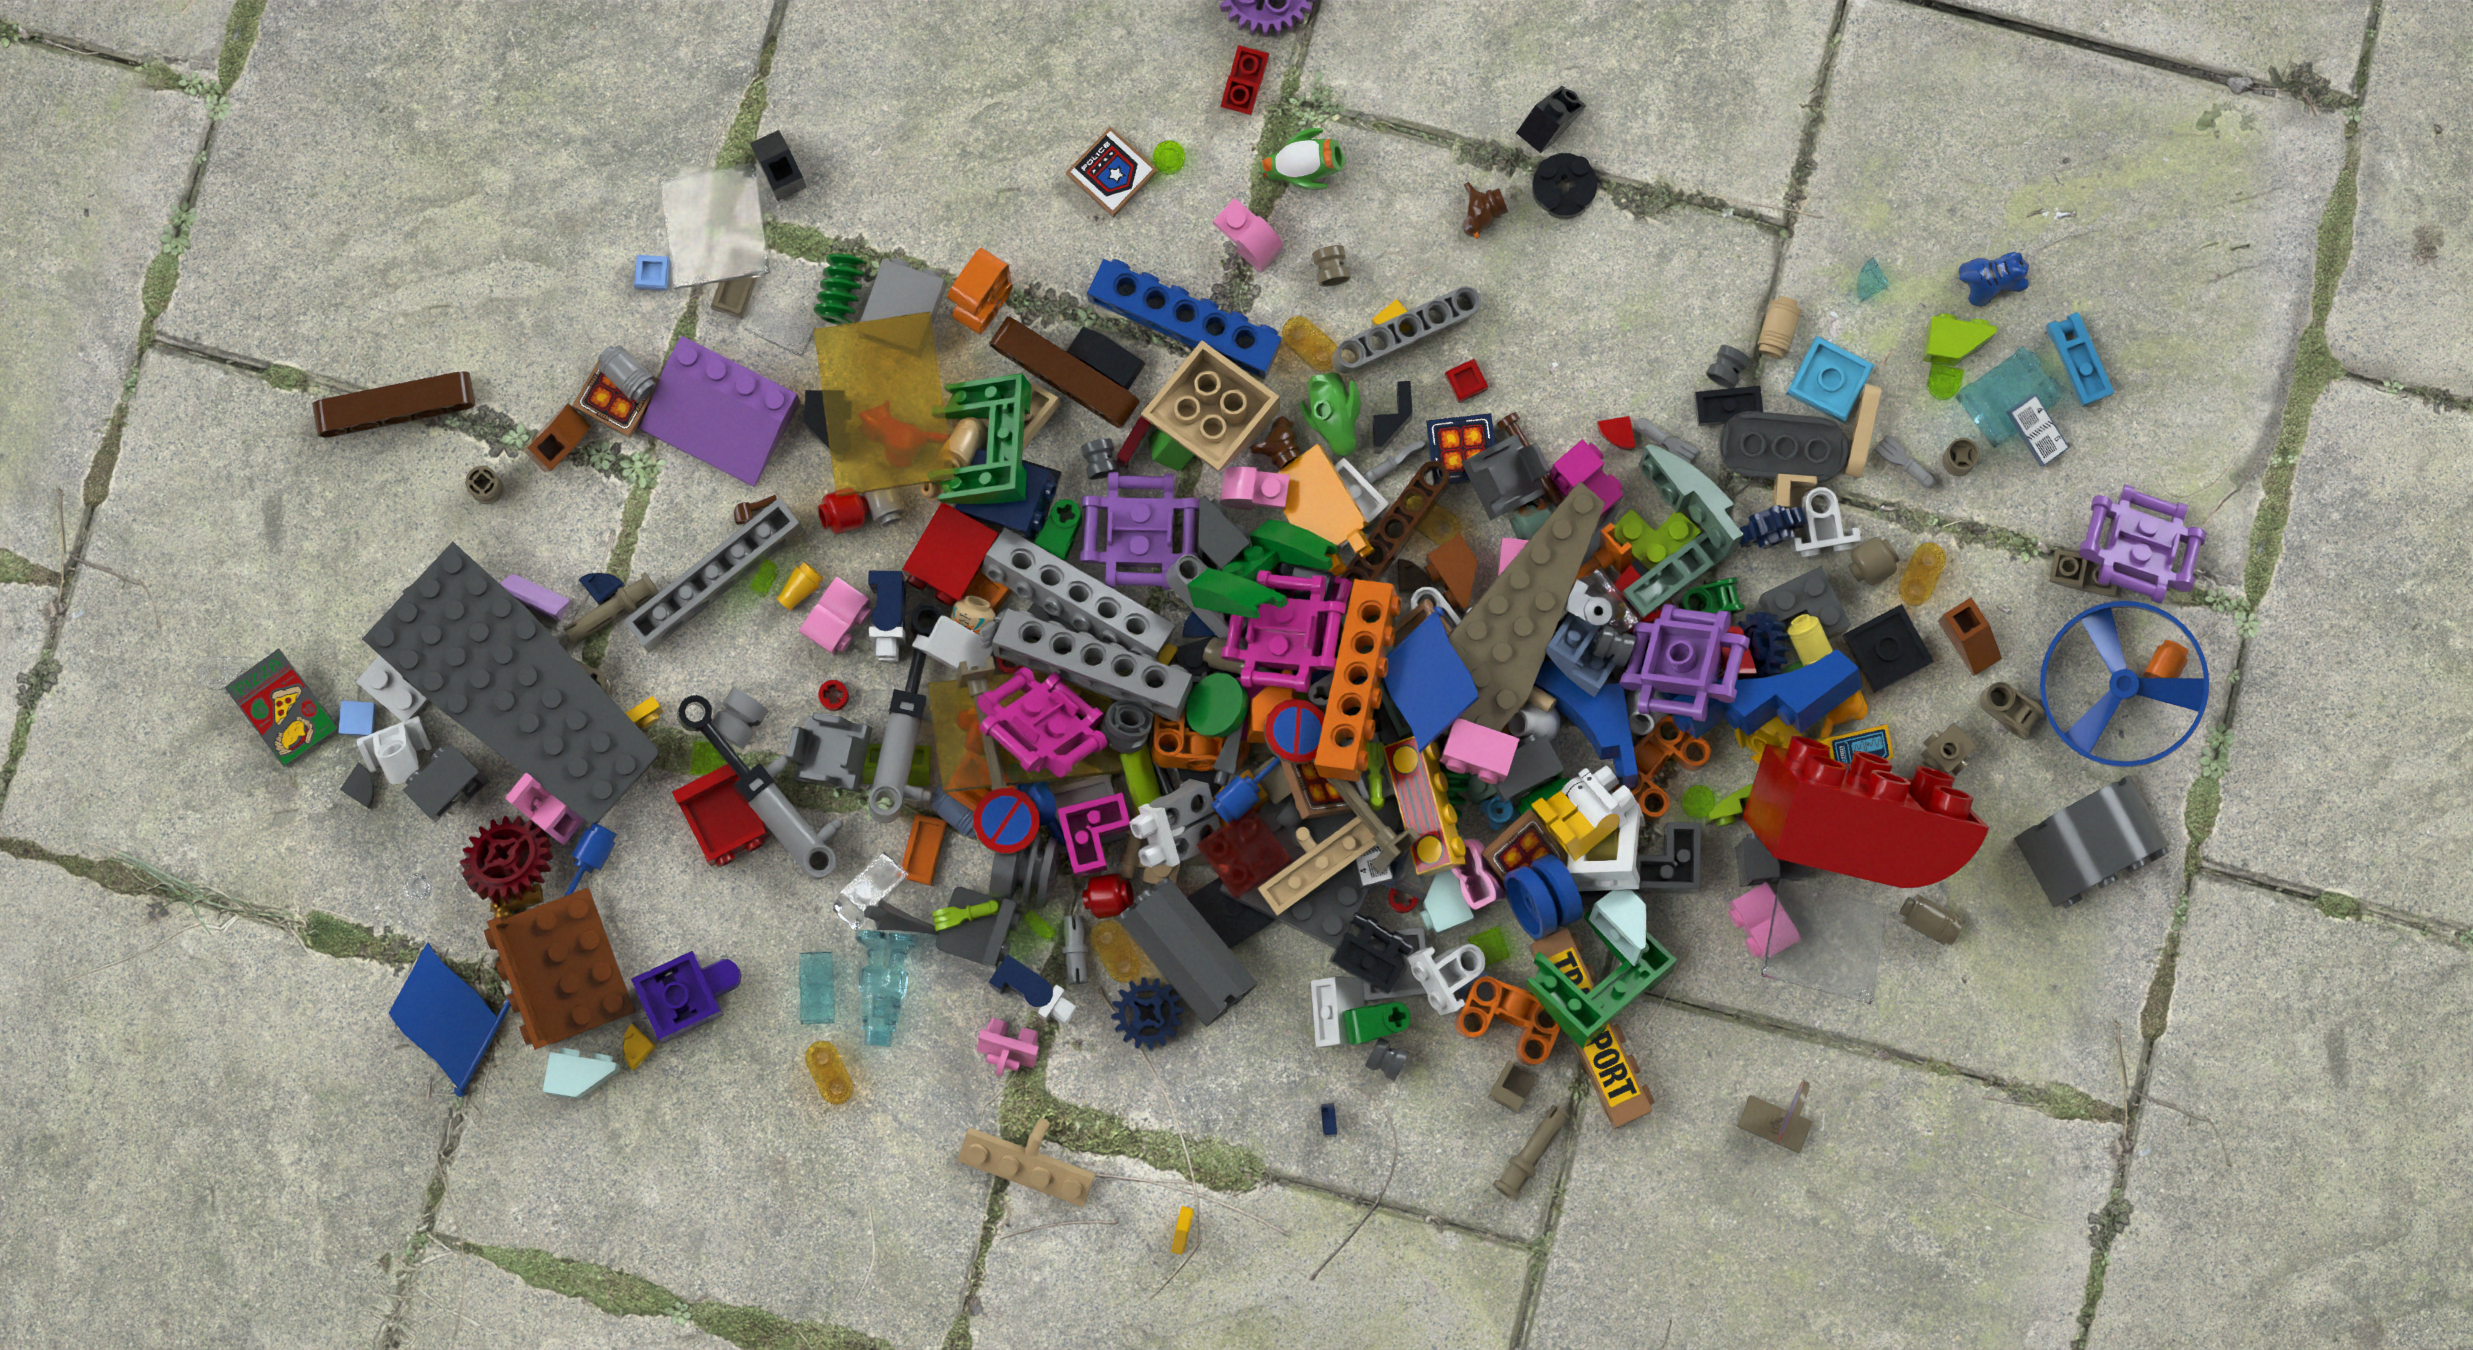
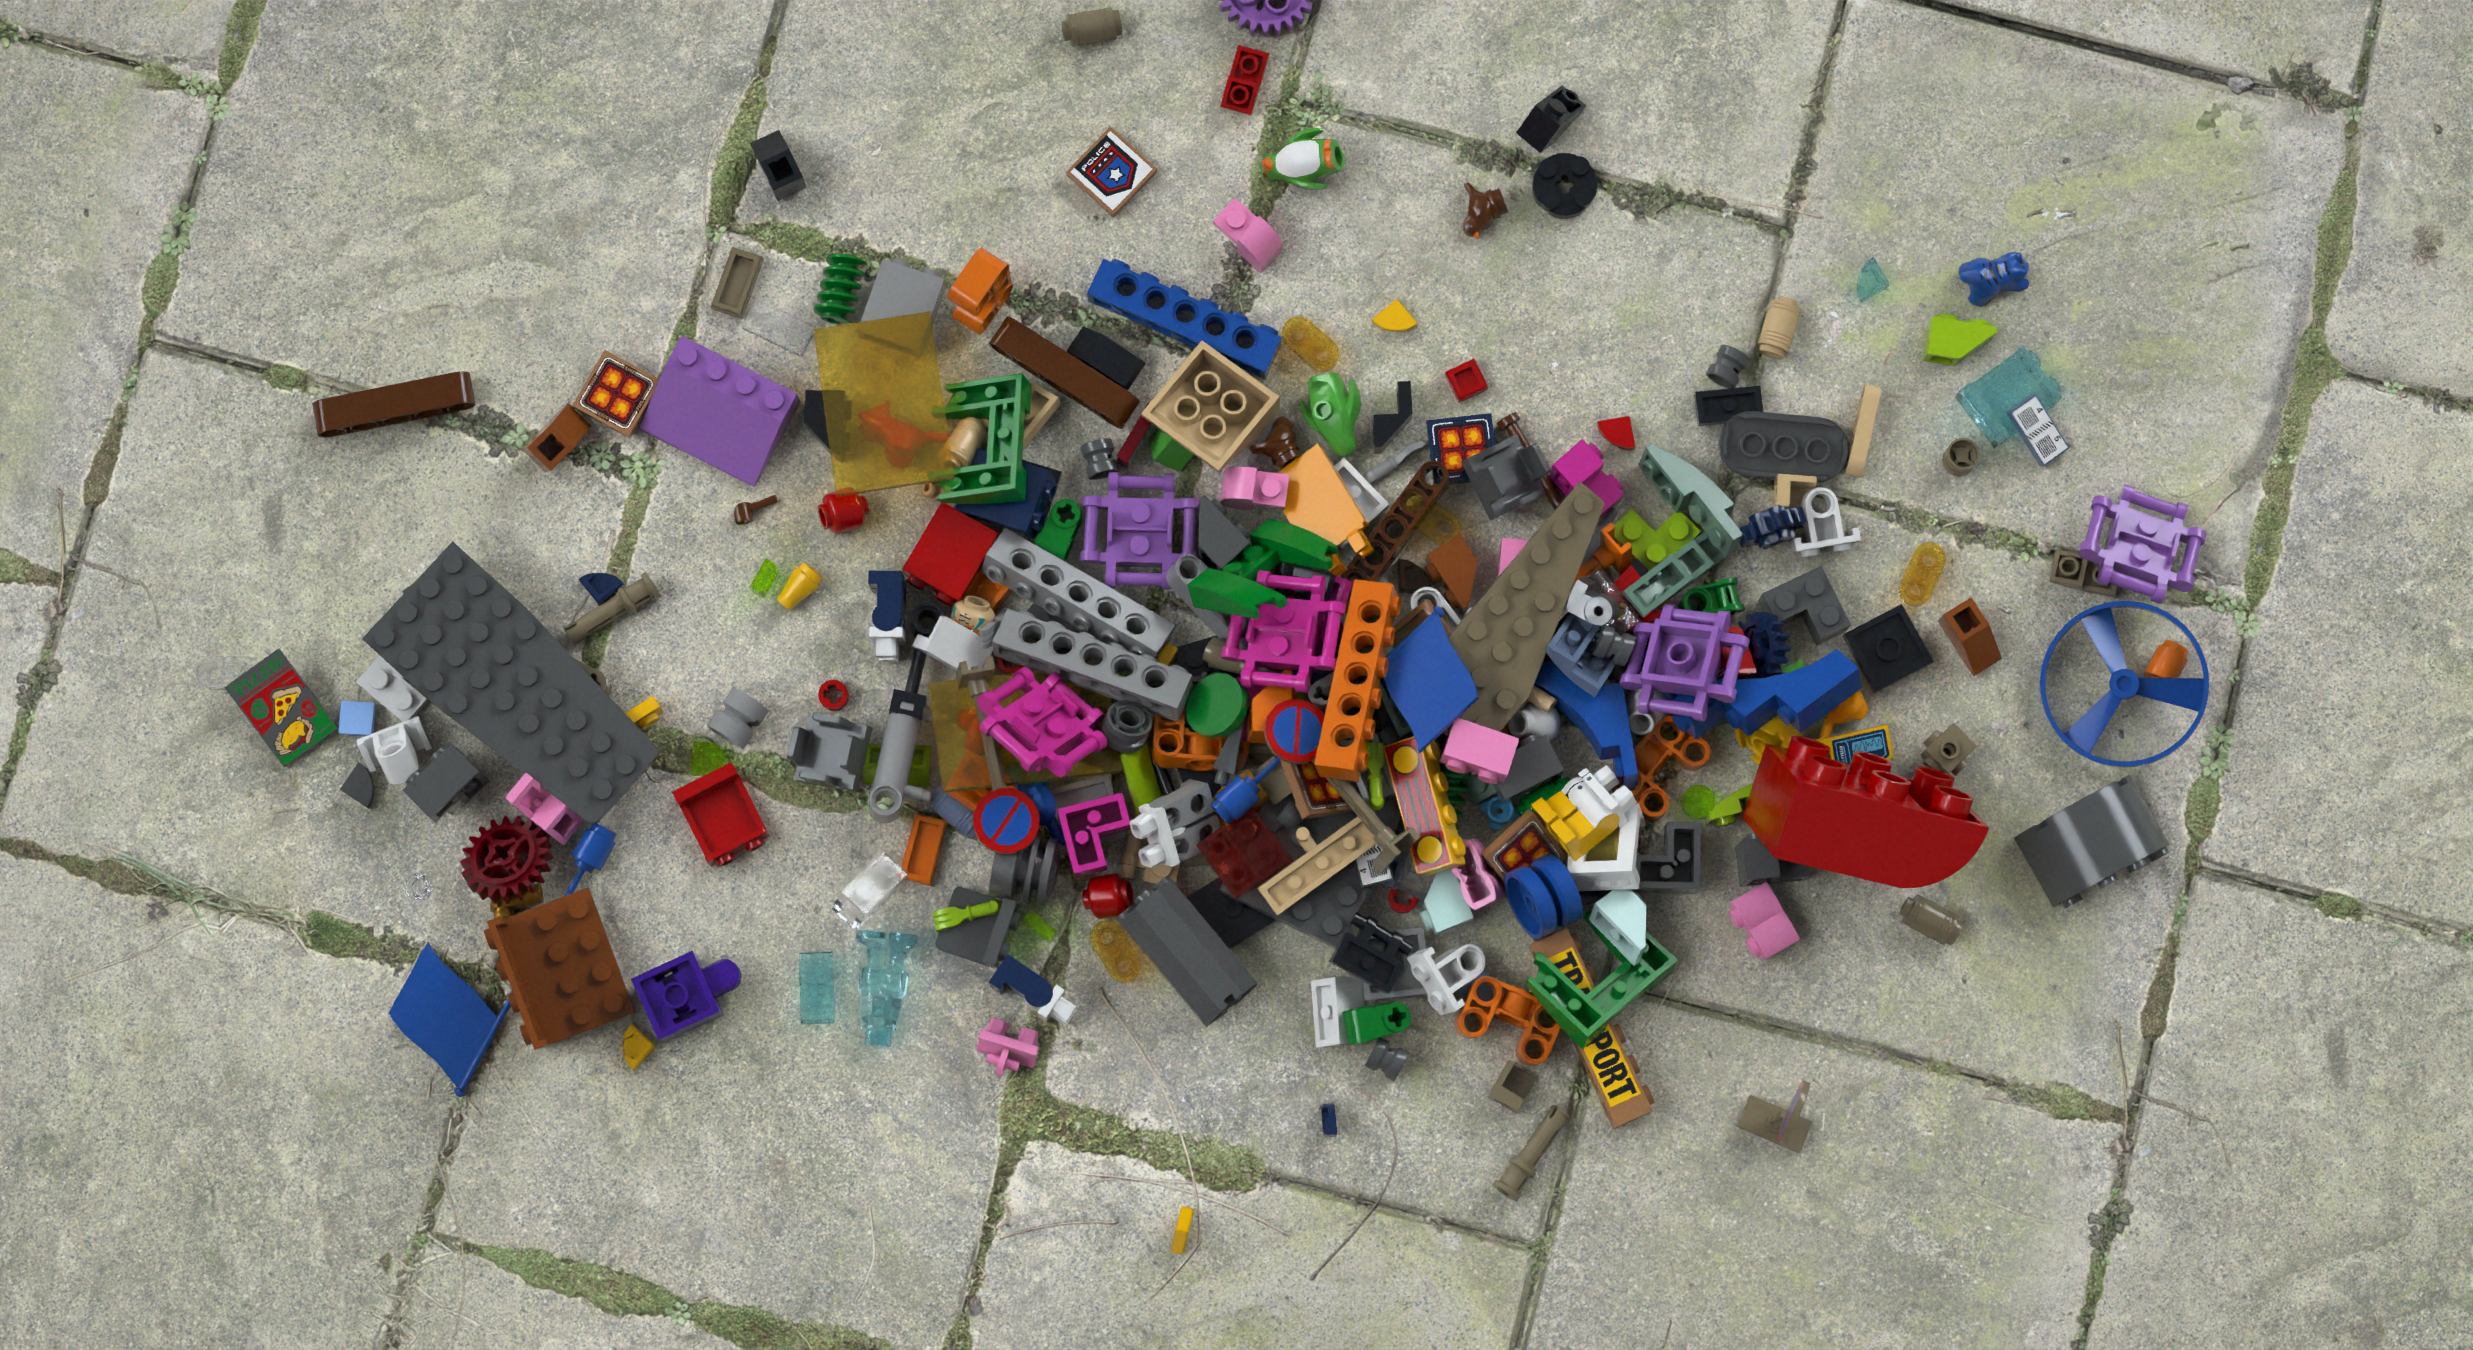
(488, 489): dark tan wheel -> none
(536, 597): lavender slope -> none
(577, 1076): light aqua slope -> none
(626, 373): light grey head -> none
(652, 272): light blue tile -> none
(713, 575): light grey brick -> none
(714, 226): clear piece -> none
(765, 798): light grey piece -> none
(829, 1073): clear yellow plate -> none
(836, 616): bright pink brick -> none
(885, 506): light grey head -> none
(891, 918): dark grey piece -> none
(1026, 1164): tan plate -> none
(1075, 949): light grey pin -> none
(1092, 26): none -> dark tan head
(1137, 1025): dark blue gear -> none
(1169, 157): clear neon green tile -> none
(1196, 628): dark blue tile -> none
(1331, 265): dark tan wheel -> none
(1416, 319): light grey beam -> none
(1491, 944): clear neon green tile -> none
(1530, 517): sand green head -> none
(1673, 445): light grey piece -> none
(1809, 639): light yellow head -> none
(1824, 941): clear piece -> none
(1830, 379): medium azure tile -> none
(1873, 561): dark tan head -> none
(1896, 454): light grey piece -> none
(1944, 381): clear neon green tile -> none
(2013, 709): dark tan piece -> none
(2080, 360): dark azure plate -> none

